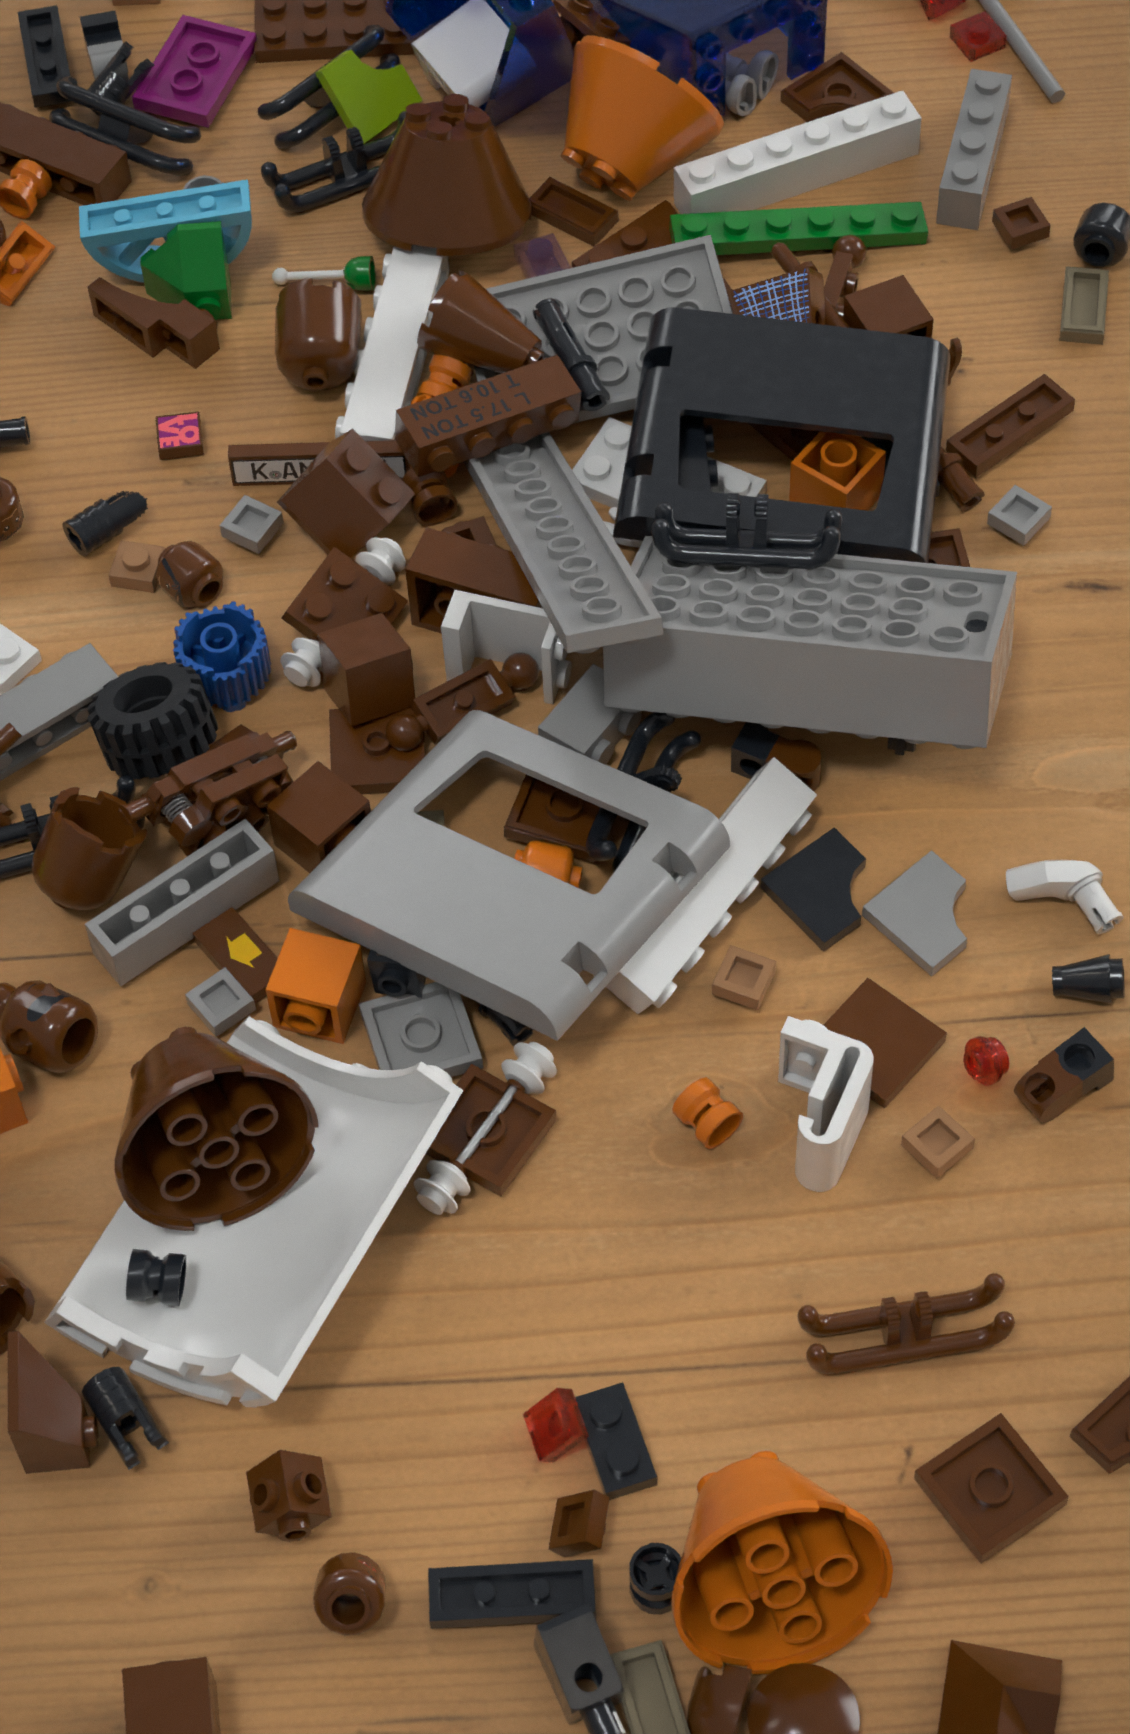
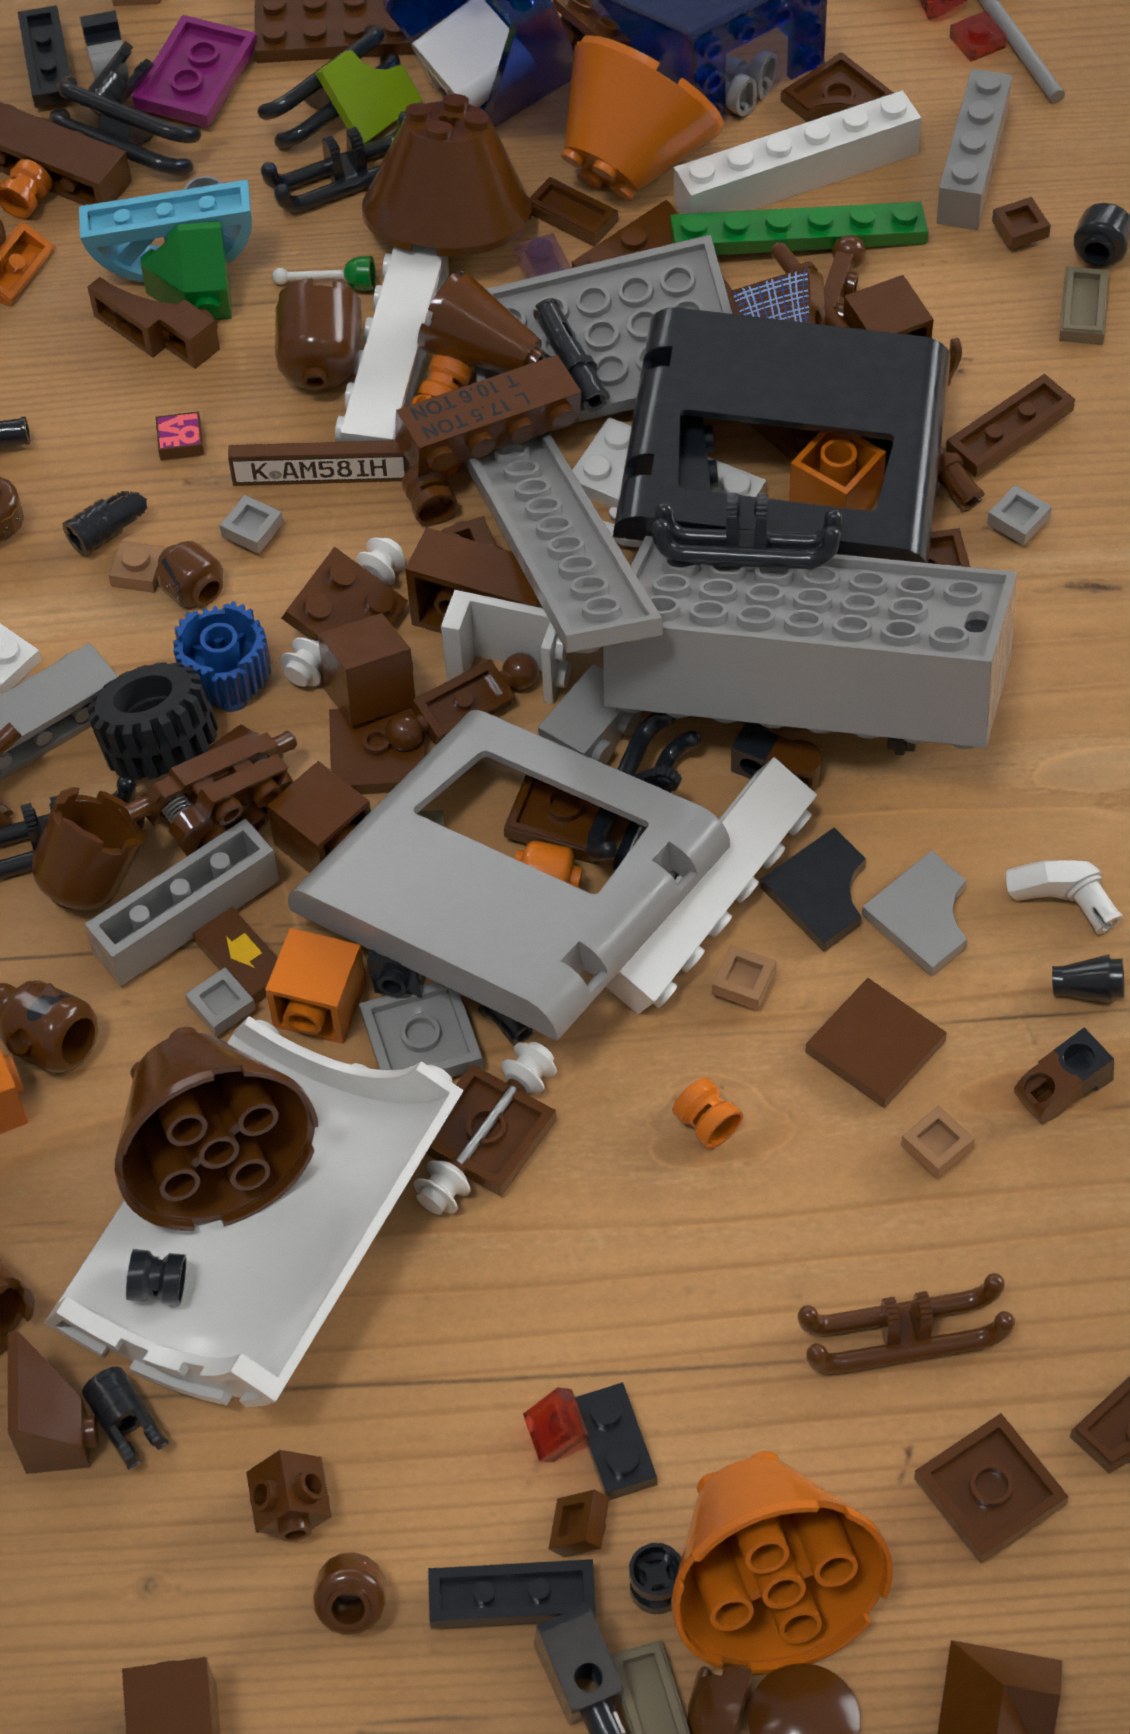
(346, 495): reddish brown slope -> none
(838, 1082): white piece -> none
(986, 1059): clear red plate -> none

